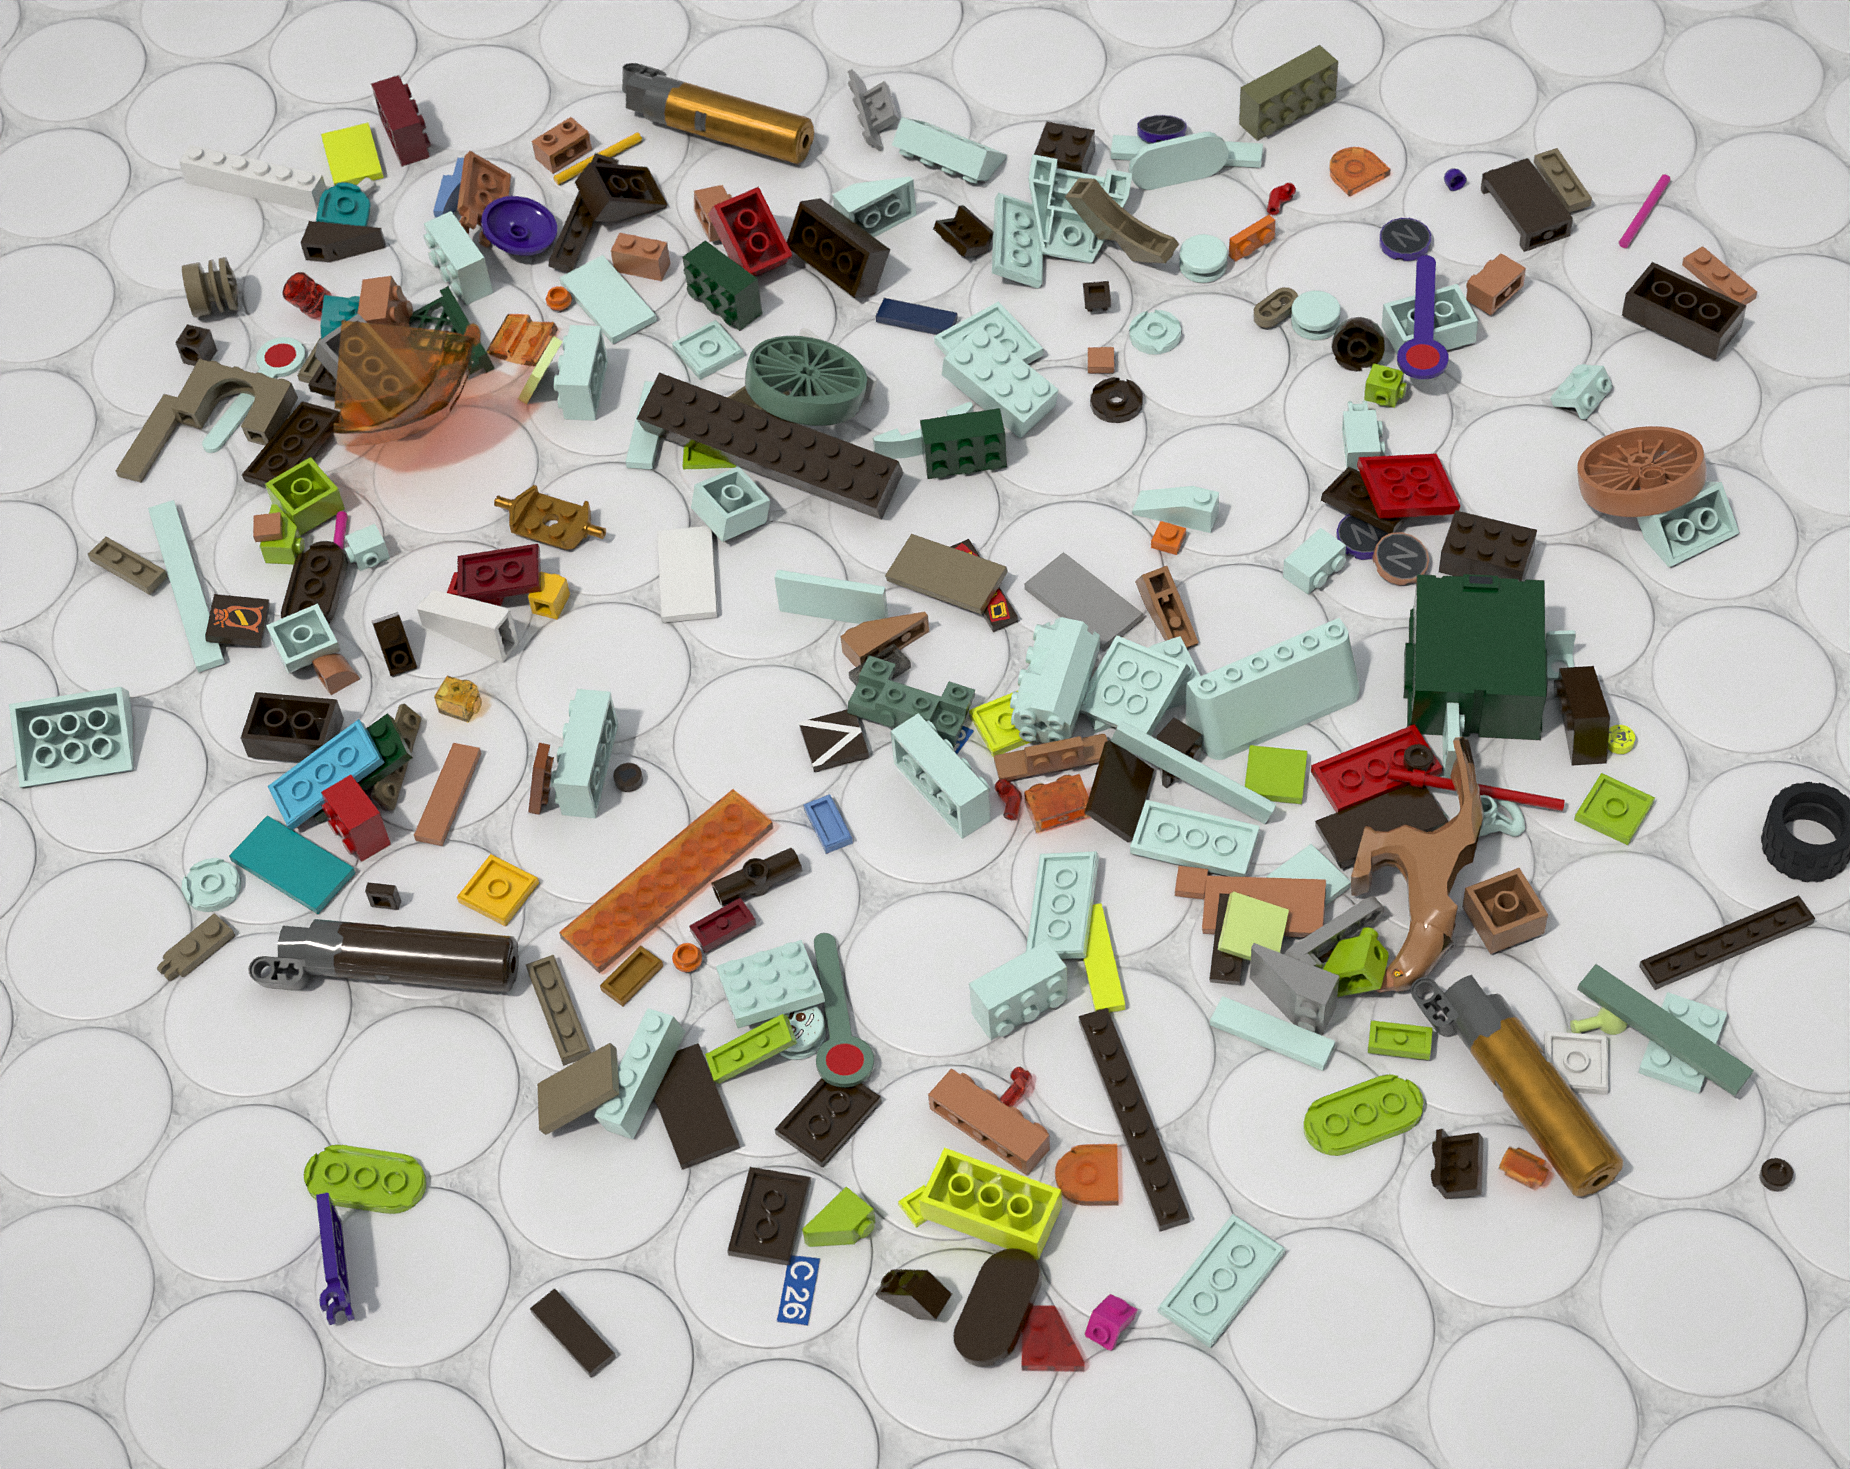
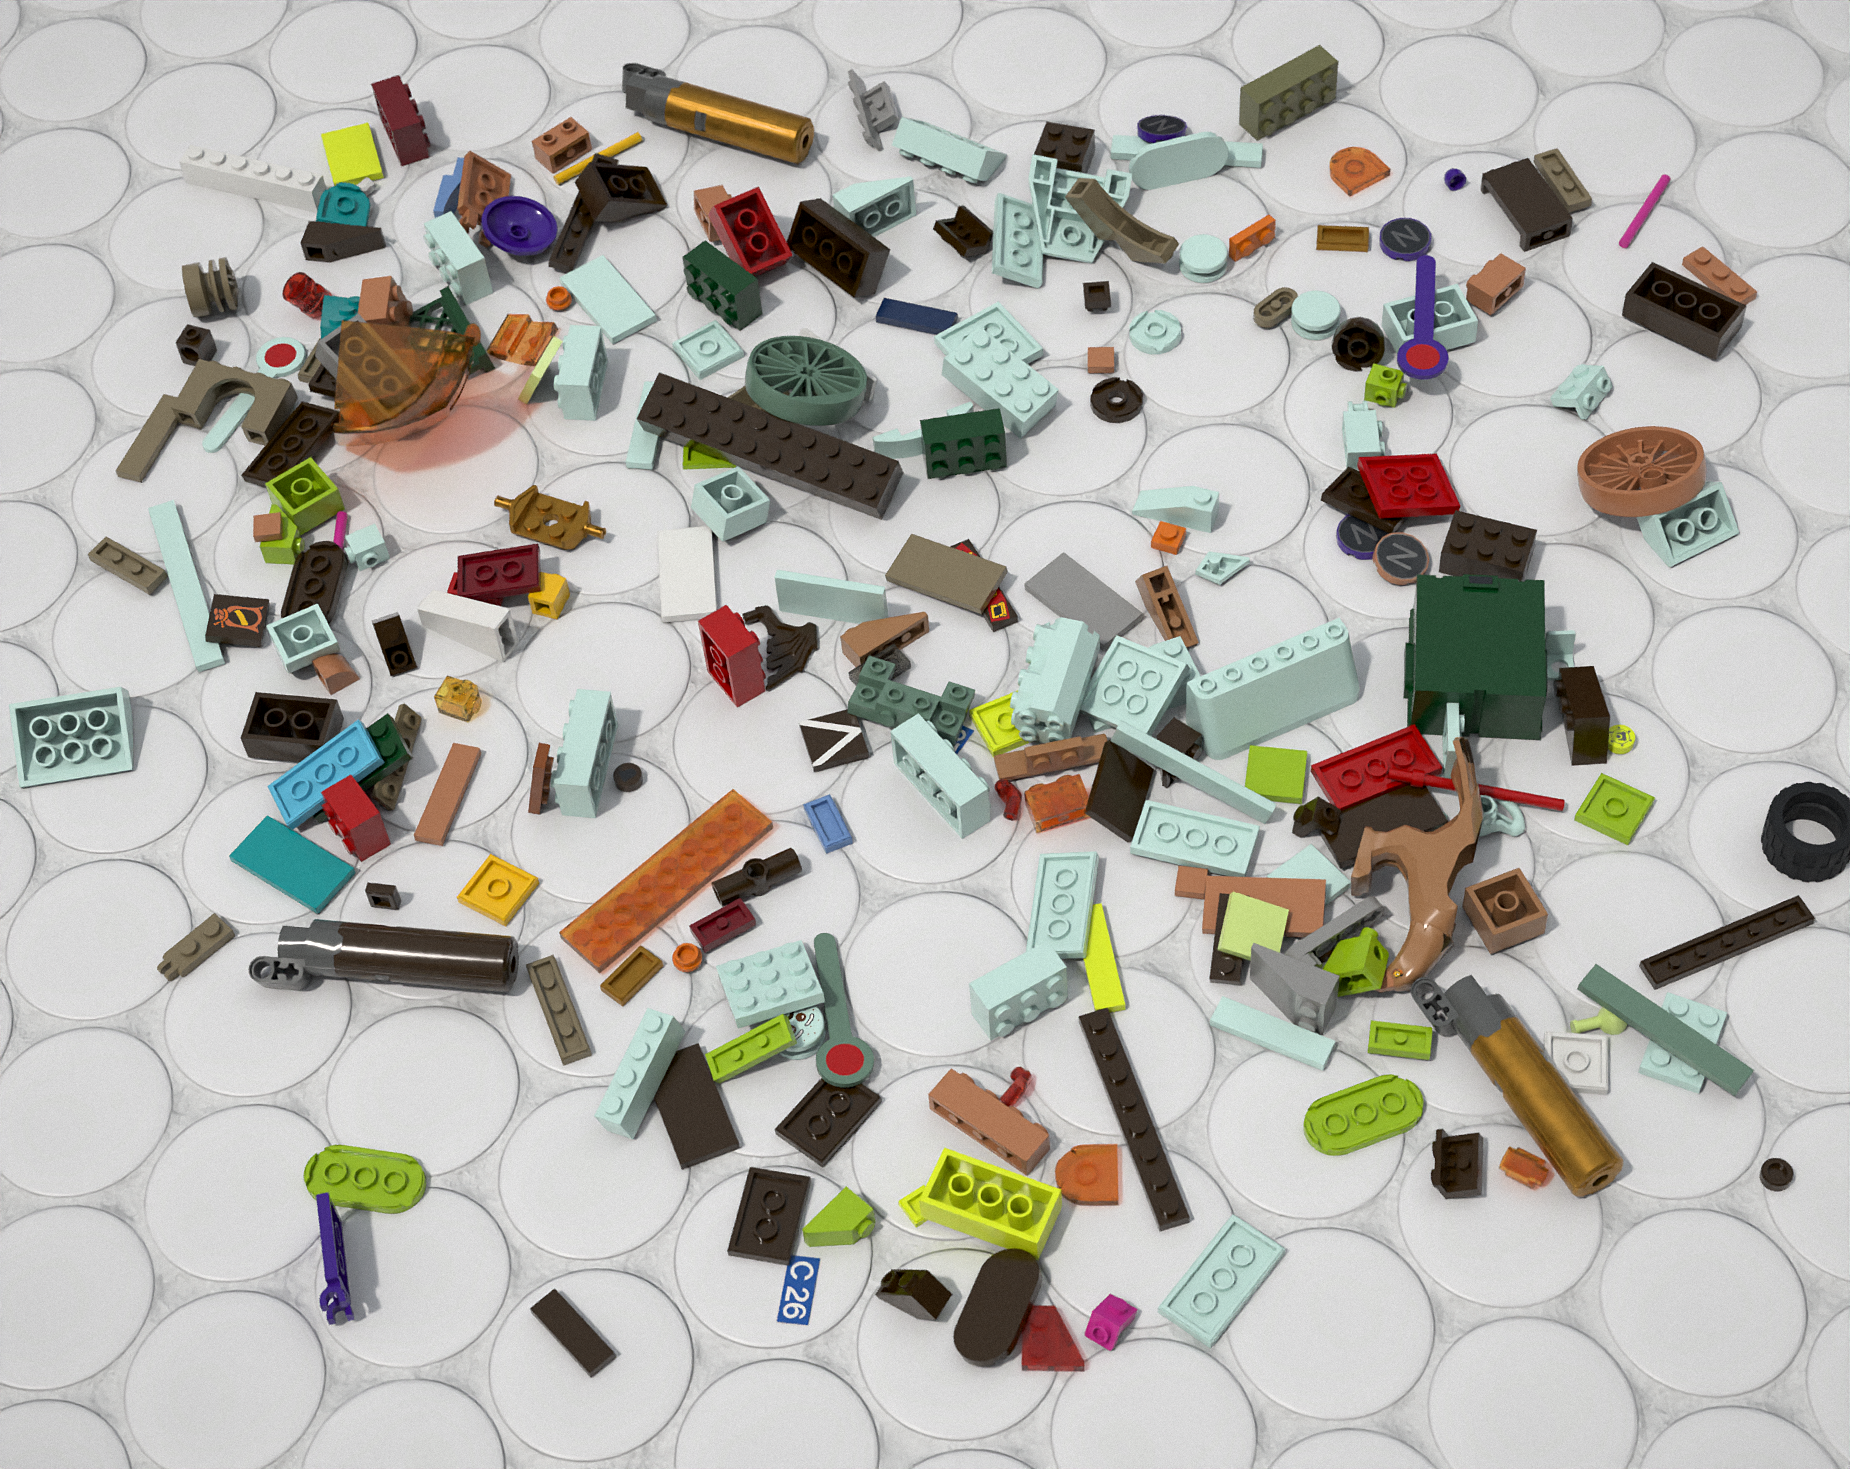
(211, 885): light aqua tile -> none
(578, 1088): dark tan tile -> none
(640, 256): nougat brick -> none
(732, 655): none -> red brick
(788, 647): none -> dark brown animal
(1220, 566): none -> light aqua piece
(1278, 196): red arm -> none
(1314, 561): light aqua brick -> none
(1316, 815): none -> dark brown bracket
(1342, 238): none -> pearl gold tile
(1418, 757): dark brown tile -> none

